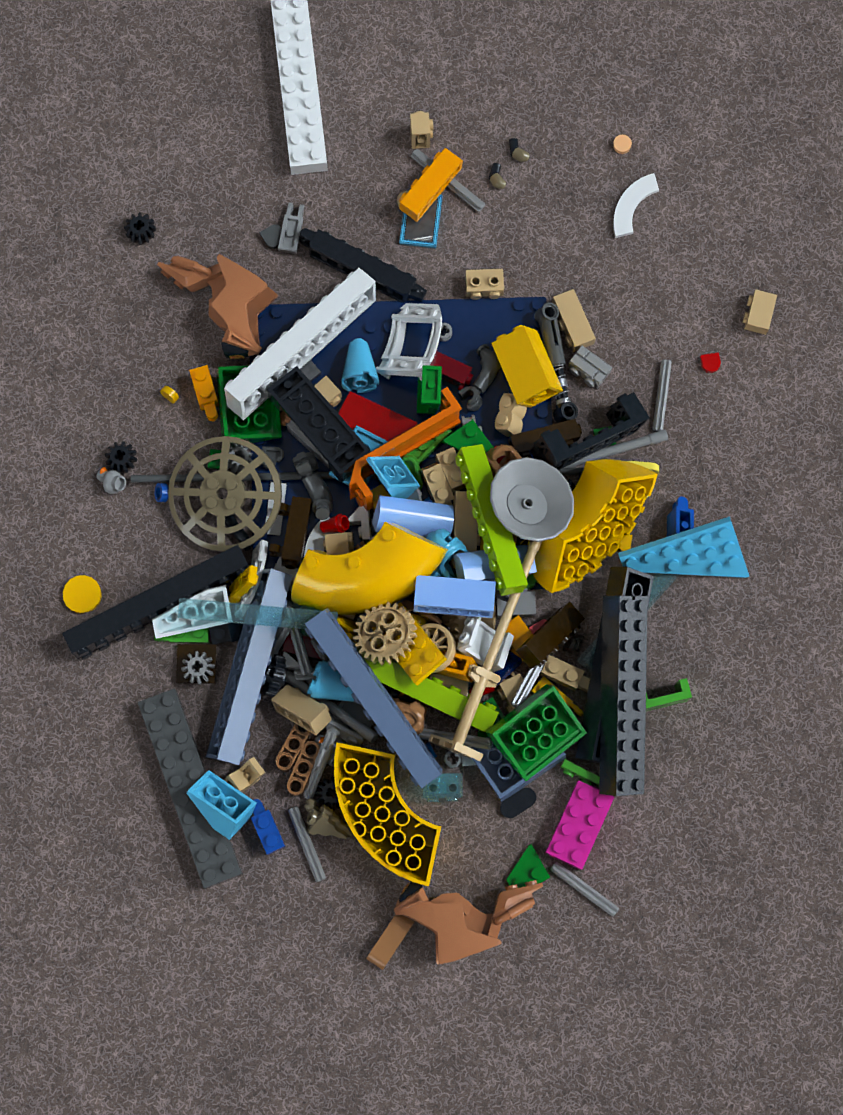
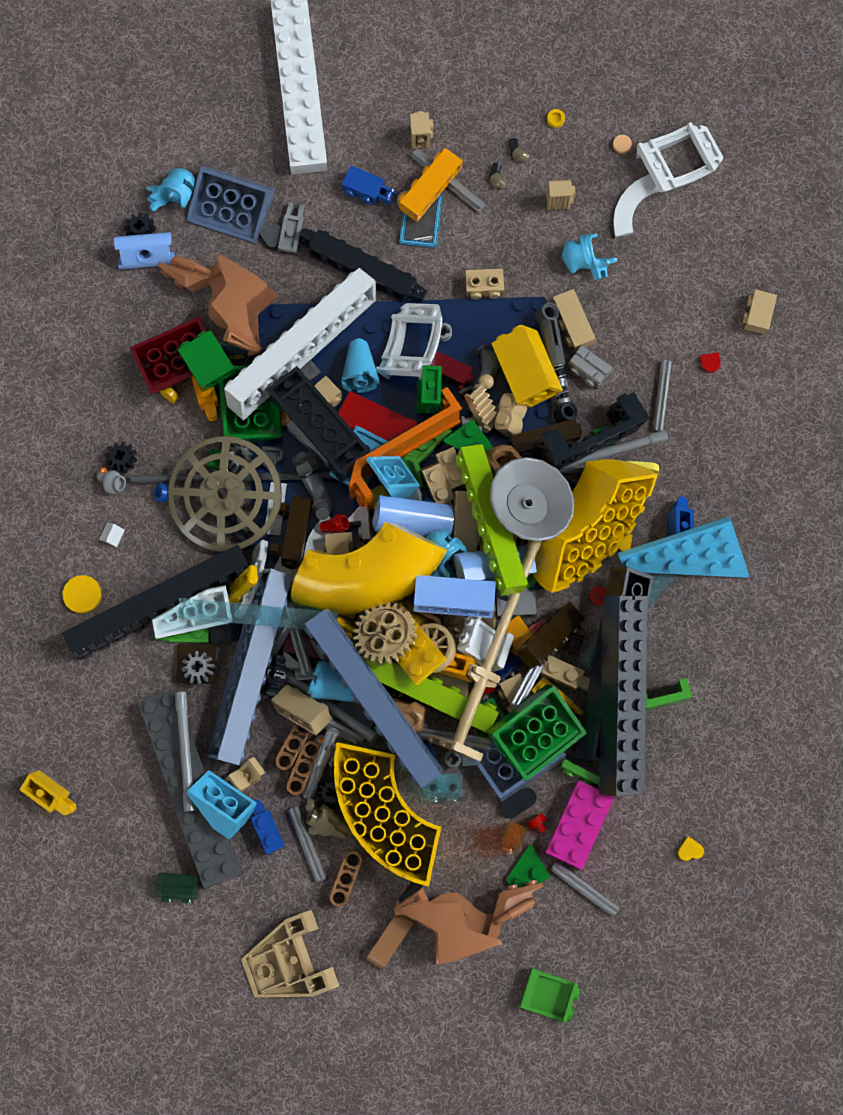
(47, 793): none -> yellow brick
(112, 534): none -> white slope
(131, 250): none -> light blue piece
(160, 358): none -> dark red slope
(175, 188): none -> medium azure piece
(178, 886): none -> clear green brick
(181, 709): none -> light grey piece
(206, 360): none -> green panel
(230, 204): none -> sand blue slope
(283, 964): none -> tan wedge
(346, 868): none -> medium nougat beam
(366, 186): none -> blue brick
(481, 405): none -> tan gear
(512, 837): none -> clear orange brick
(537, 822): none -> red tile
(549, 995): none -> bright green panel
(555, 118): none -> yellow tile
(560, 194): none -> tan brick
(581, 256): none -> medium azure piece
(596, 595): none -> red tile
(657, 167): none -> white wedge
(690, 849): none -> yellow tile

